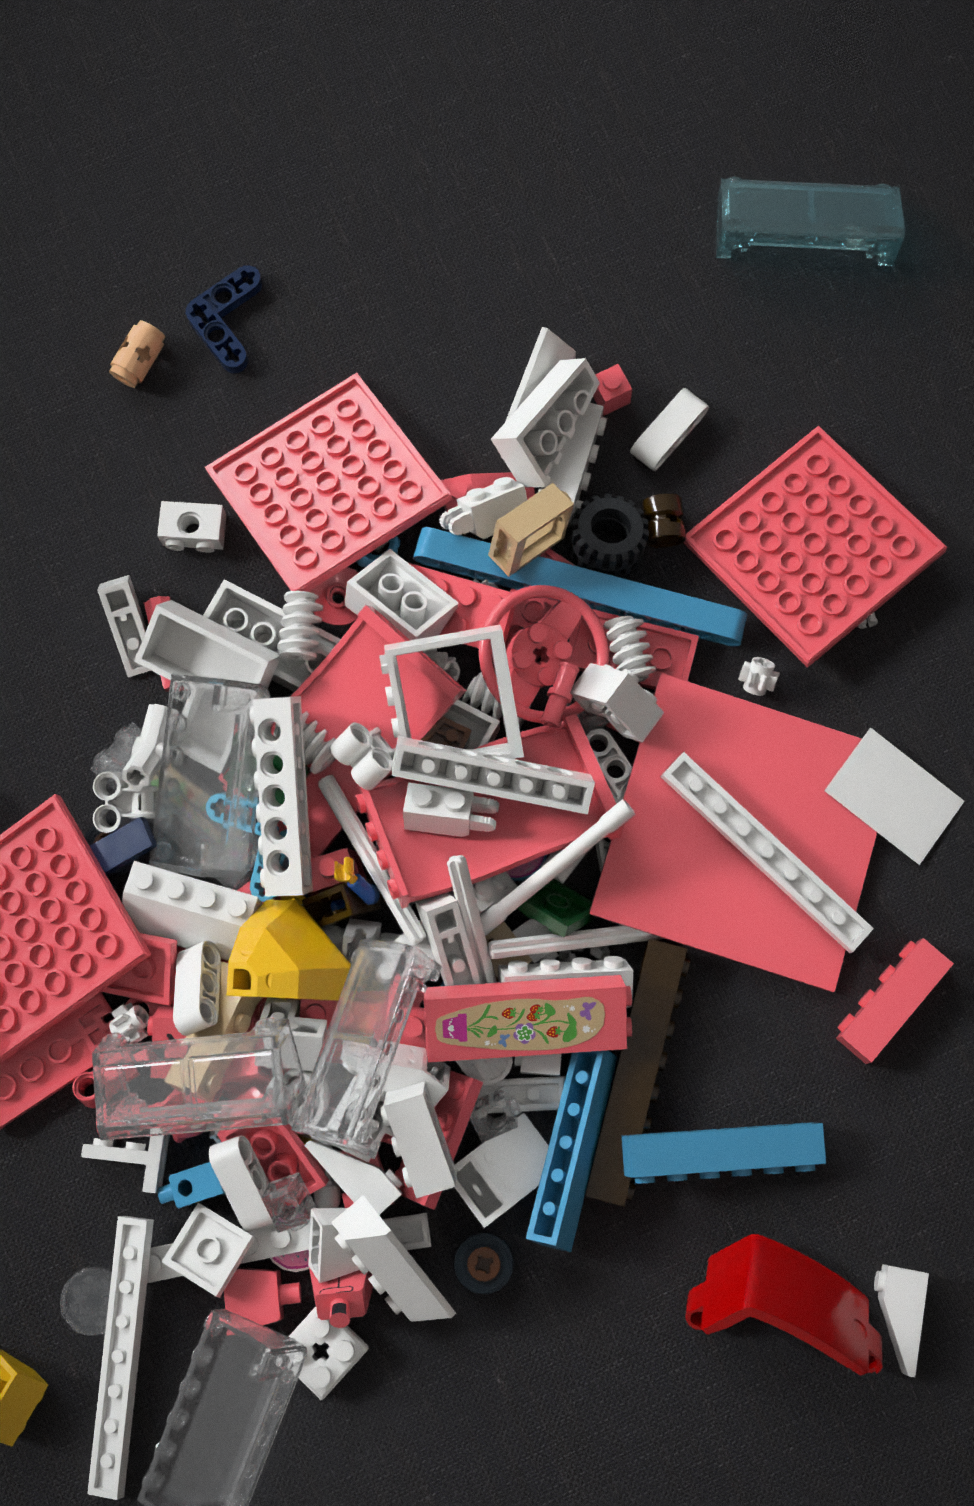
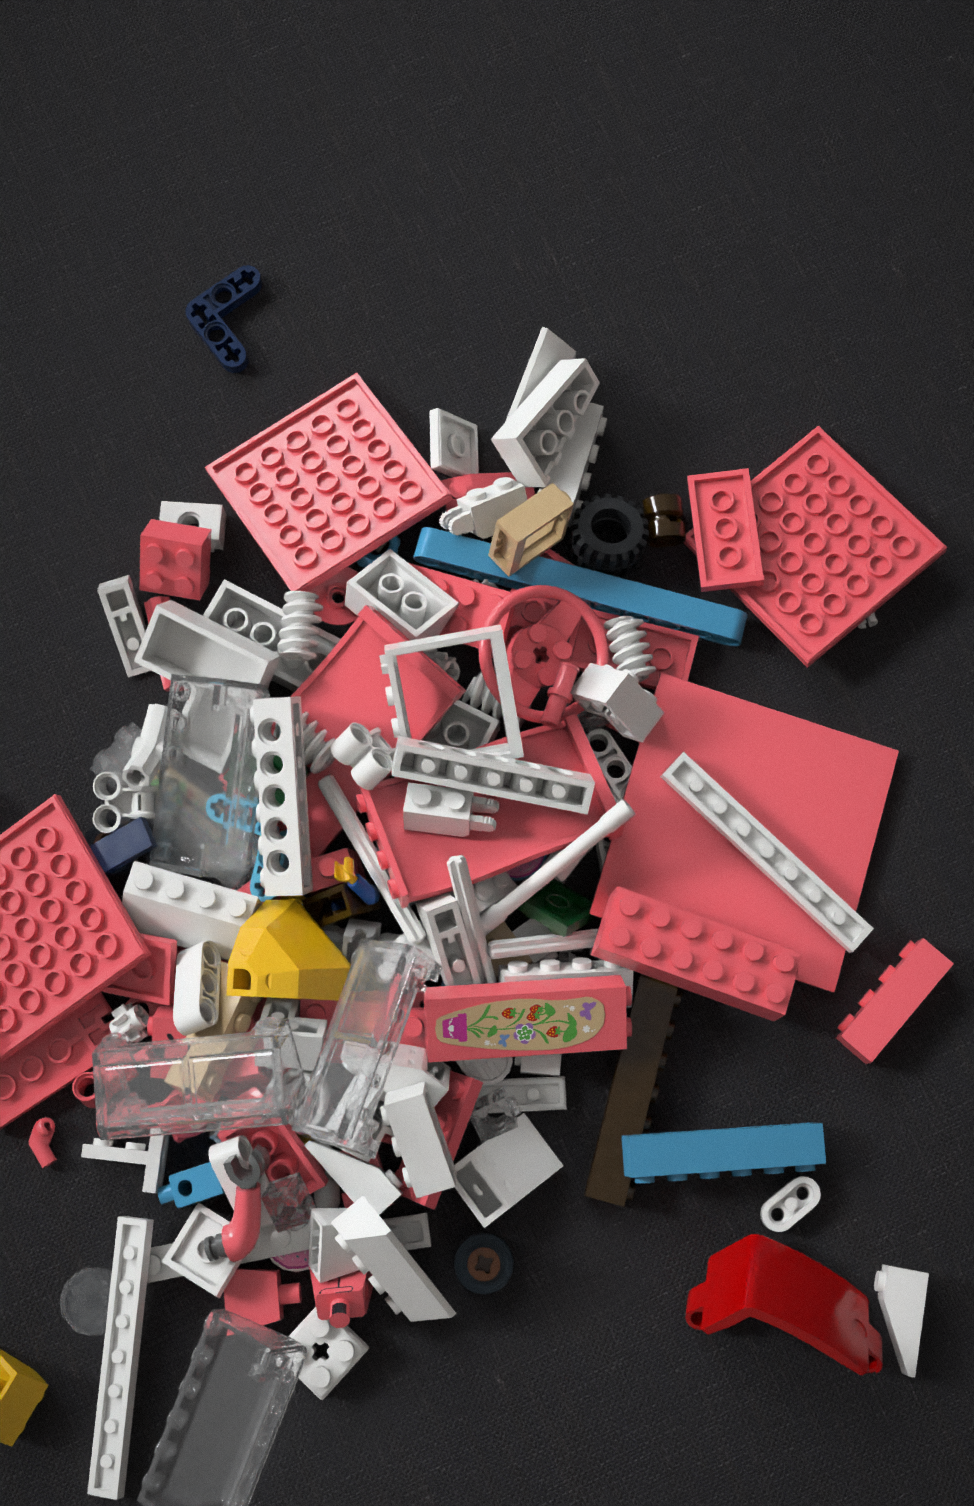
(40, 1141): none -> coral arm
(148, 342): light nougat piece -> none
(175, 559): none -> coral brick
(243, 1231): none -> piece
(448, 733): reddish brown piece -> none
(453, 444): none -> white tile
(572, 1149): dark azure brick -> none
(613, 389): coral brick -> none
(669, 429): white beam -> none
(696, 954): none -> coral brick
(725, 530): none -> coral plate
(758, 676): white gear -> none
(790, 1205): none -> white plate
(810, 217): clear light blue windscreen -> none
(894, 796): white sticker -> none

